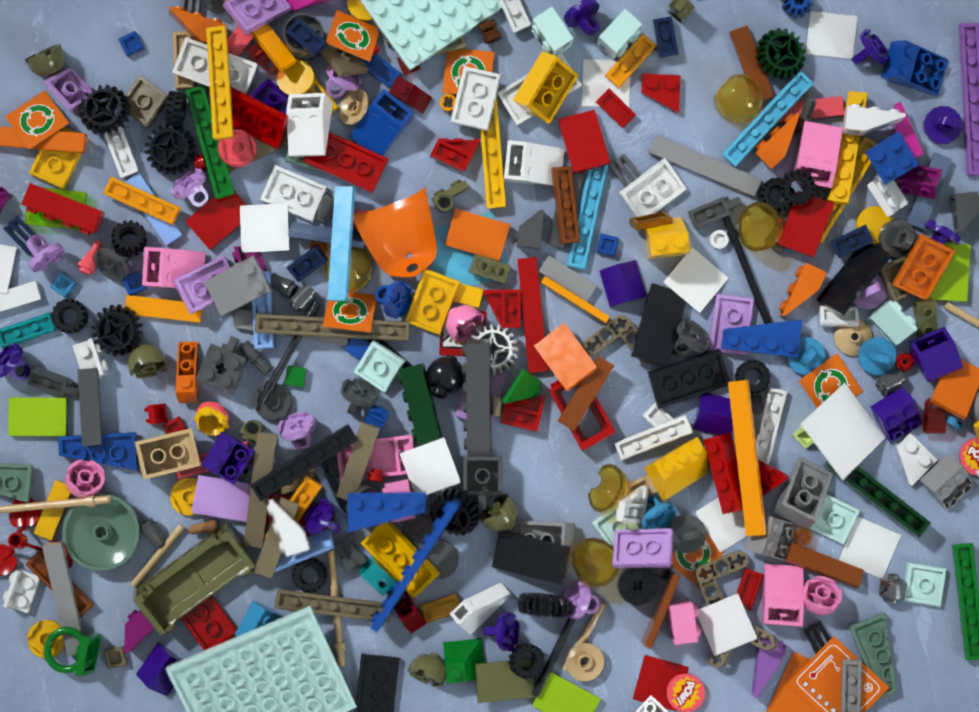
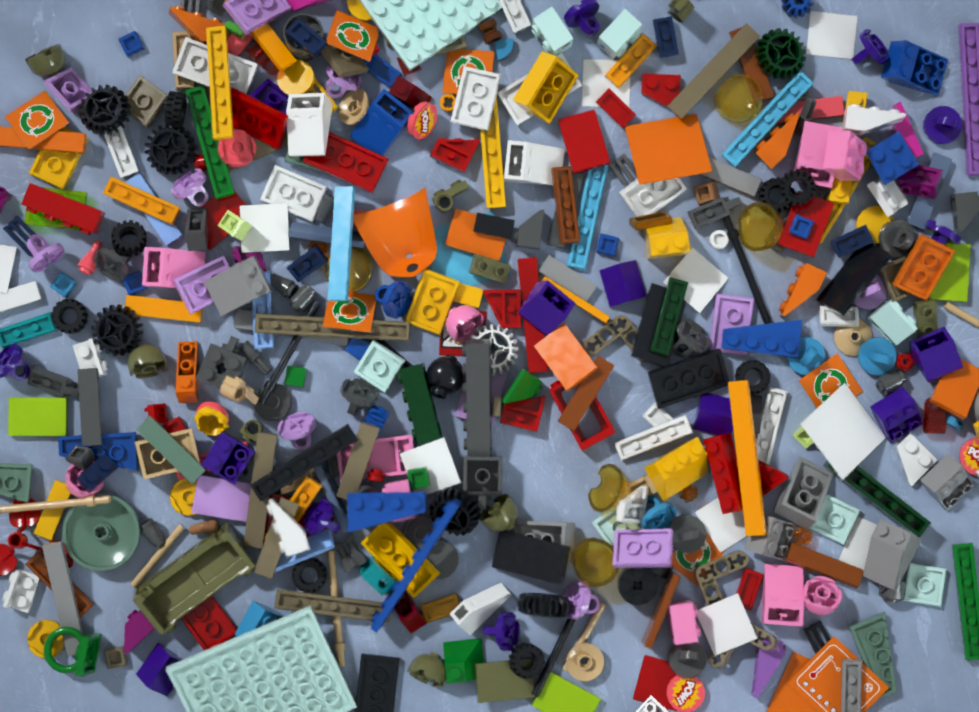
(81, 457): none -> dark grey slope
(97, 473): none -> dark blue plate
(171, 449): none -> sand green tile
(197, 229): none -> dark grey slope
(234, 29): none -> bright green tile
(234, 225): none -> yellowish green slope
(236, 390): none -> tan plate
(418, 477): none -> green plate
(422, 120): none -> tile
(494, 225): none -> black tile
(503, 48): none -> dark azure tile
(546, 307): none -> dark purple slope
(668, 149): none -> orange sticker
(668, 316): none -> dark green tile
(687, 659): none -> dark grey tile
(689, 494): none -> clear orange plate
(706, 192): none -> medium nougat slope
(713, 71): none -> dark tan tile
(801, 227): none -> blue tile
(844, 156): none -> bright pink brick
(889, 554): none -> light grey slope

